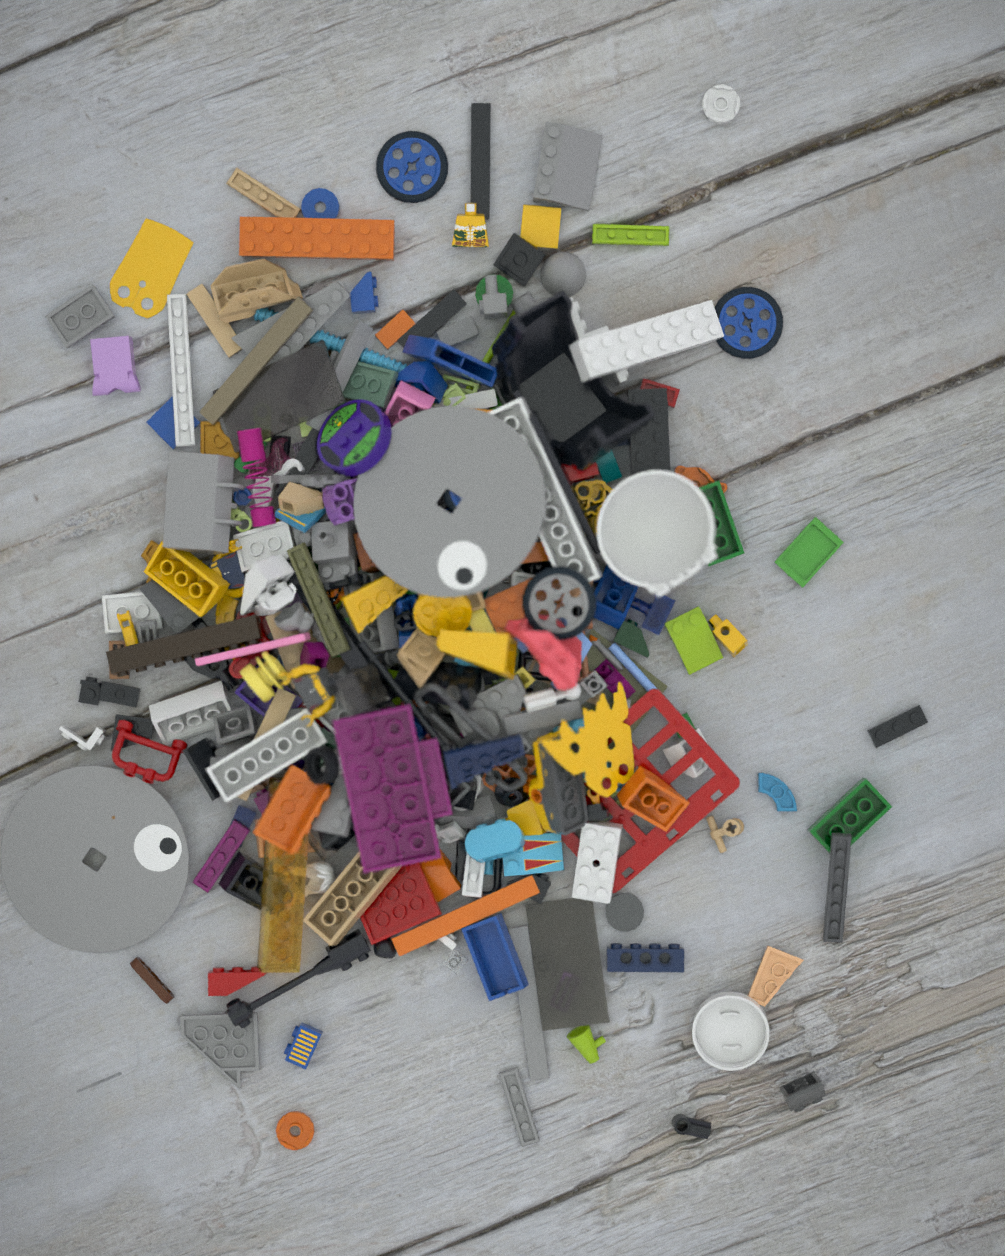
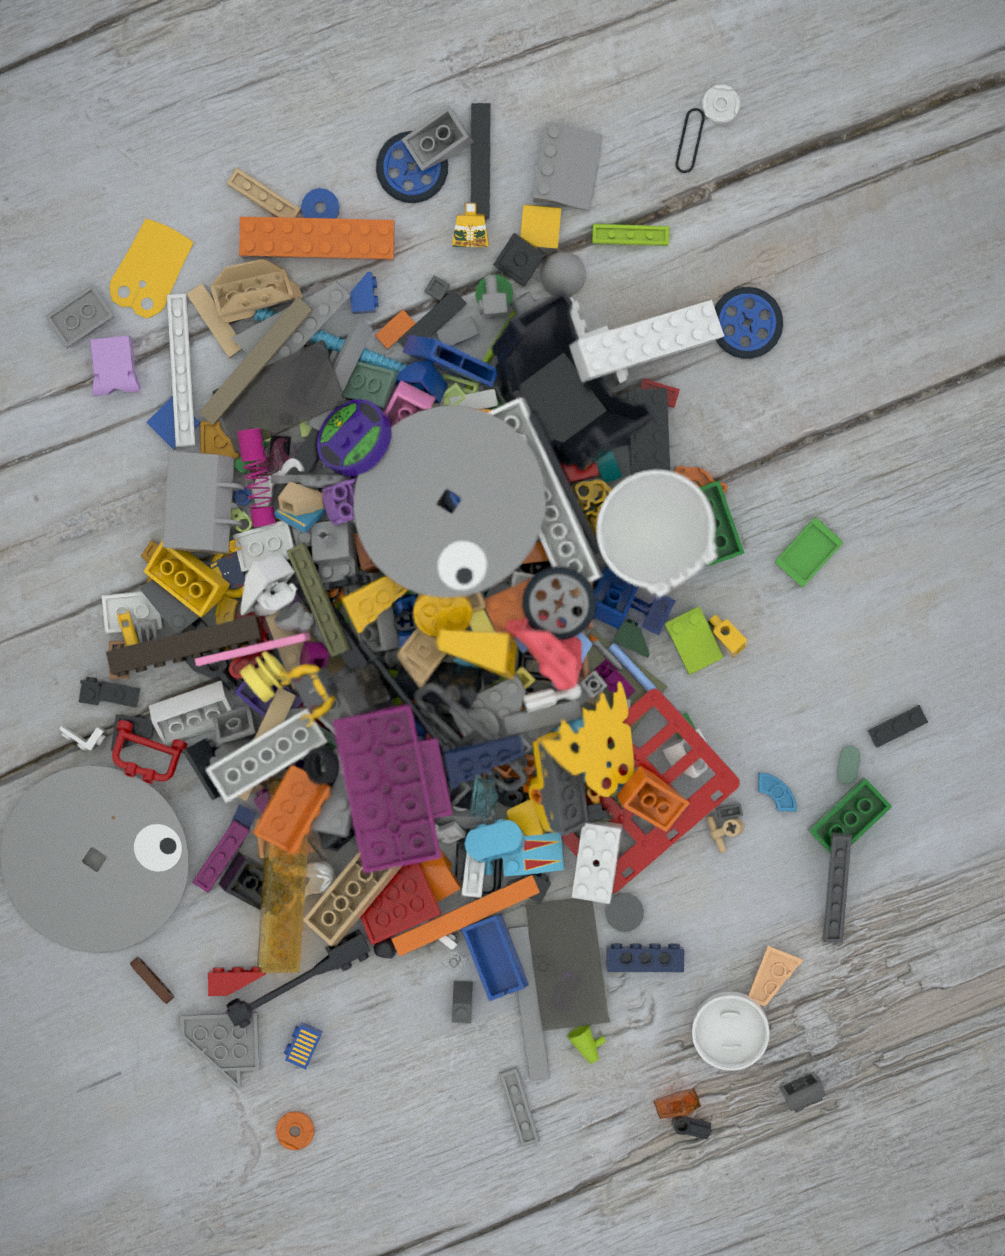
(437, 139): none -> light grey slope
(437, 288): none -> dark grey tile
(462, 1002): none -> dark grey slope
(483, 798): none -> clear light blue slope
(677, 1104): none -> clear orange slope
(682, 138): none -> black piece
(729, 811): none -> dark grey piece
(848, 764): none -> sand green tile

